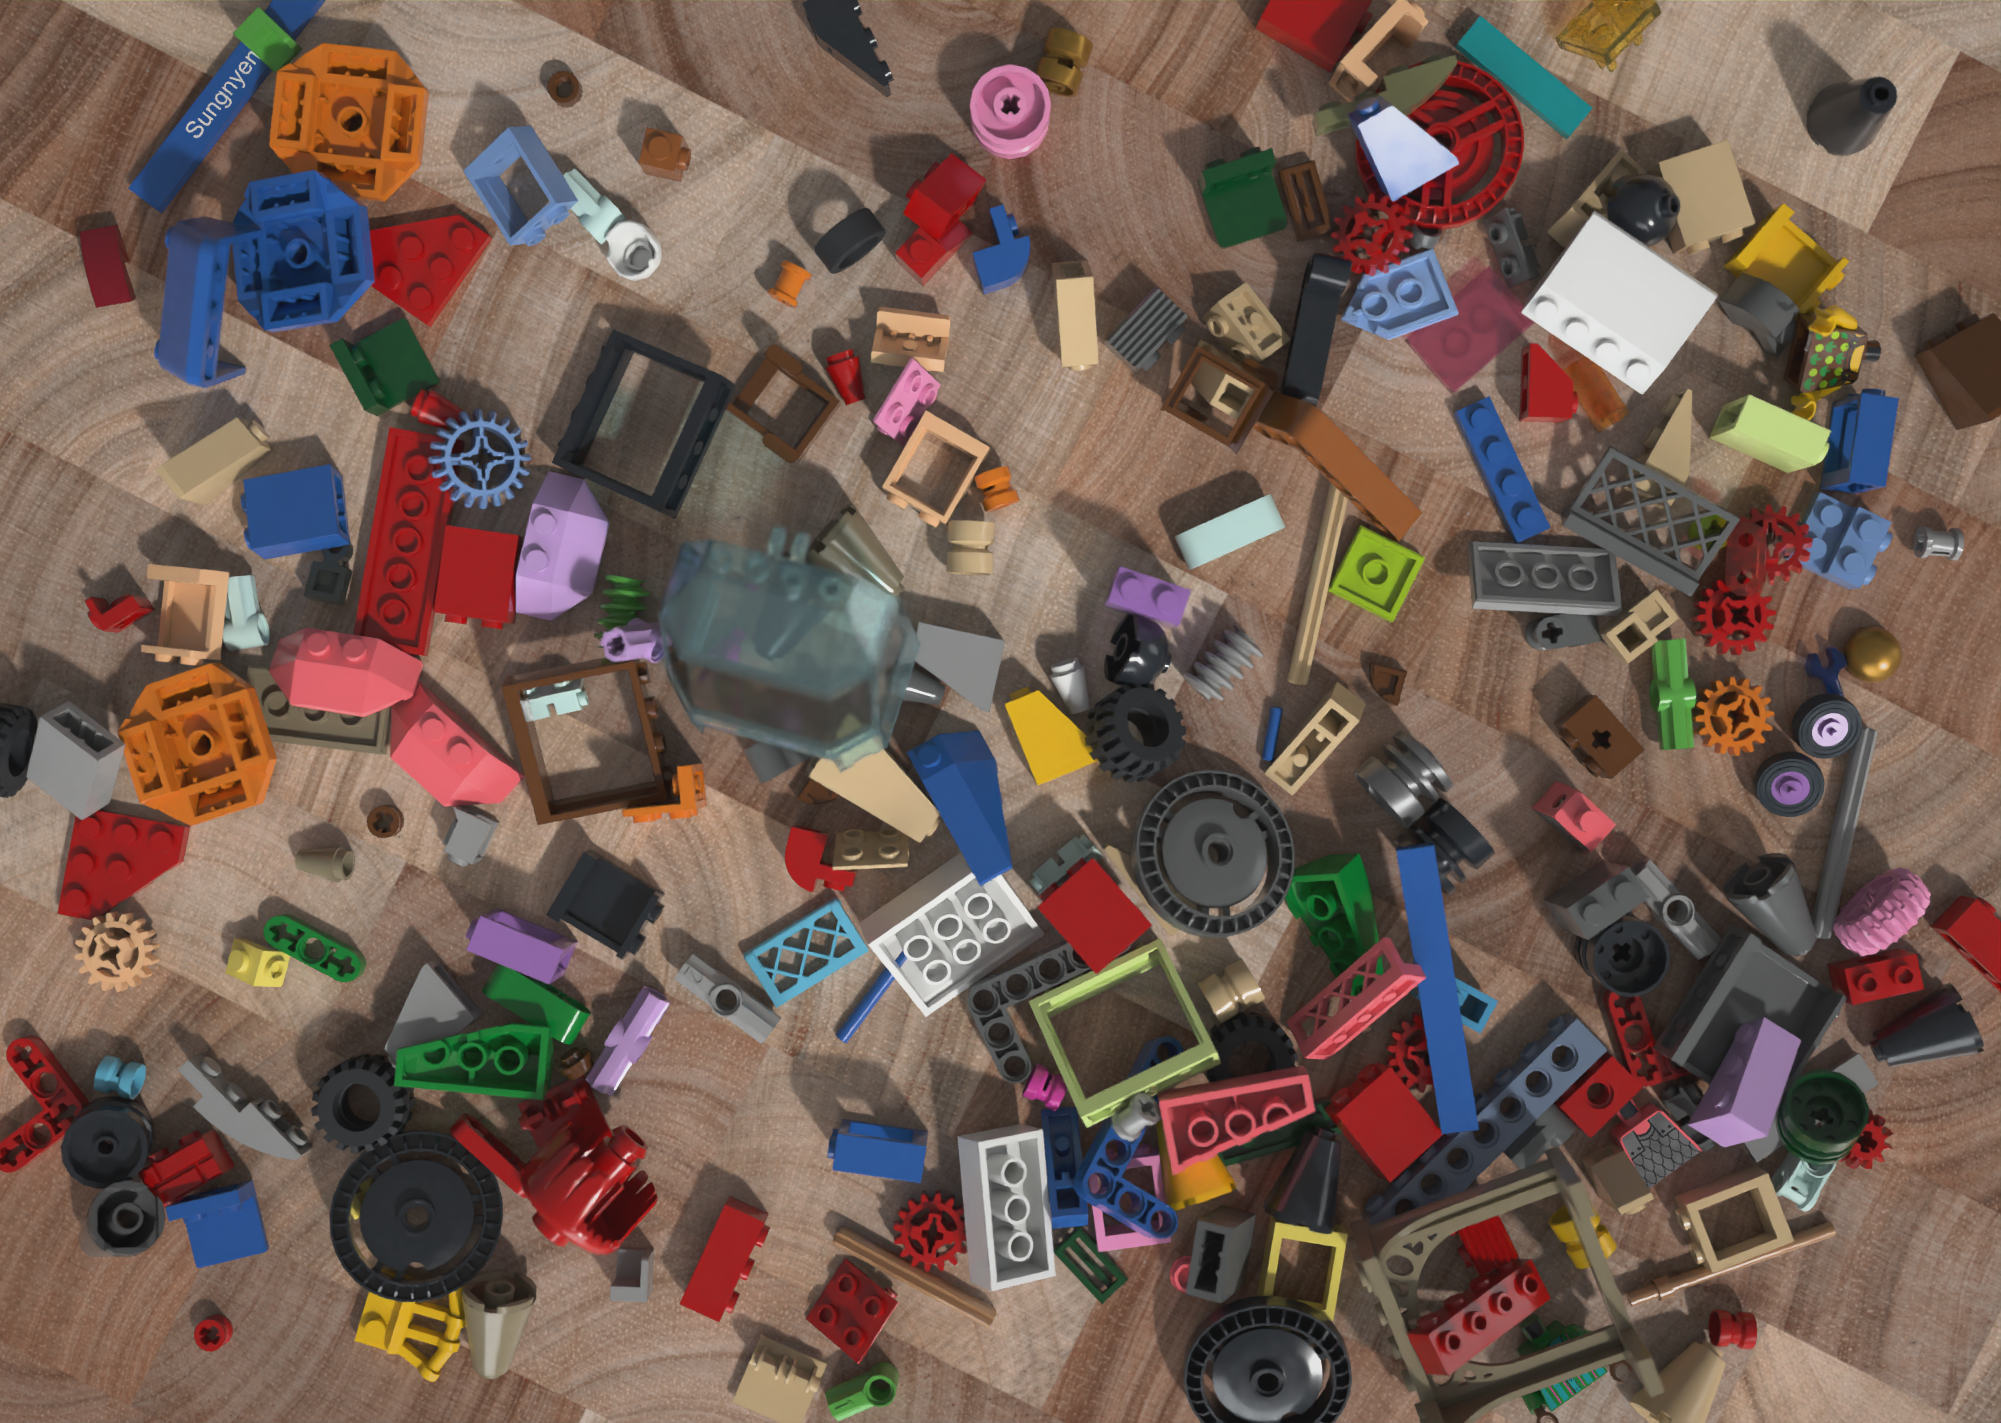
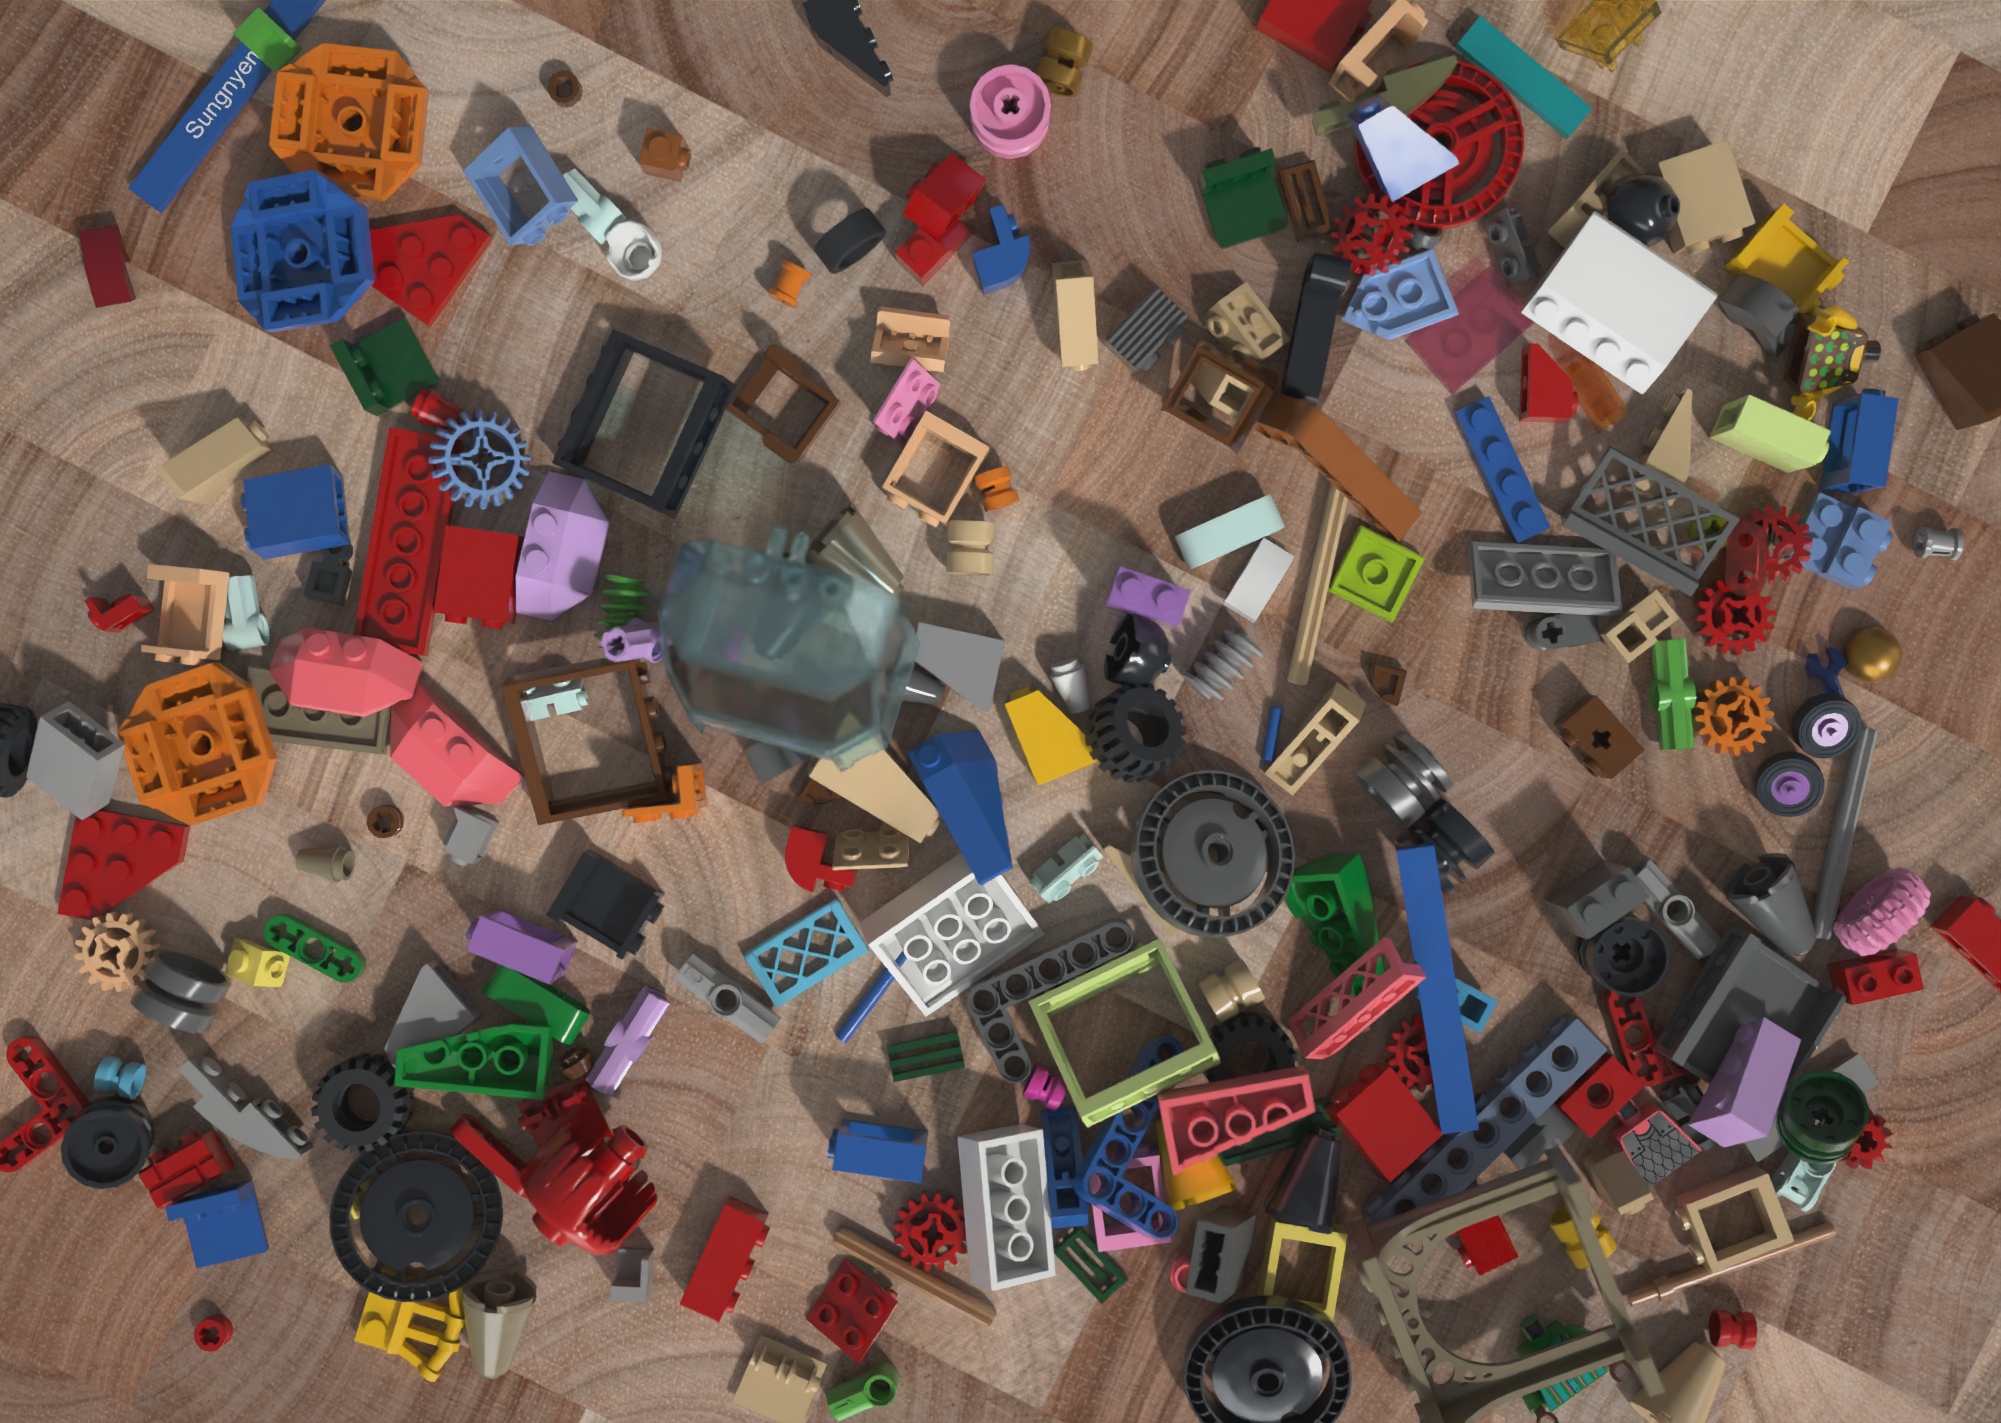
(122, 1221): dark grey cone -> none
(180, 991): none -> dark grey wheel
(196, 299): blue windscreen -> none
(846, 375): red cone -> none
(896, 1062): none -> dark green tile
(1093, 914): red brick -> none
(1135, 1117): light grey bush -> none
(1258, 580): none -> white slope
(1477, 1316): red brick -> none
(1575, 818): coral torso -> none
(1850, 114): black cone -> none
(1928, 1031): black cone -> none

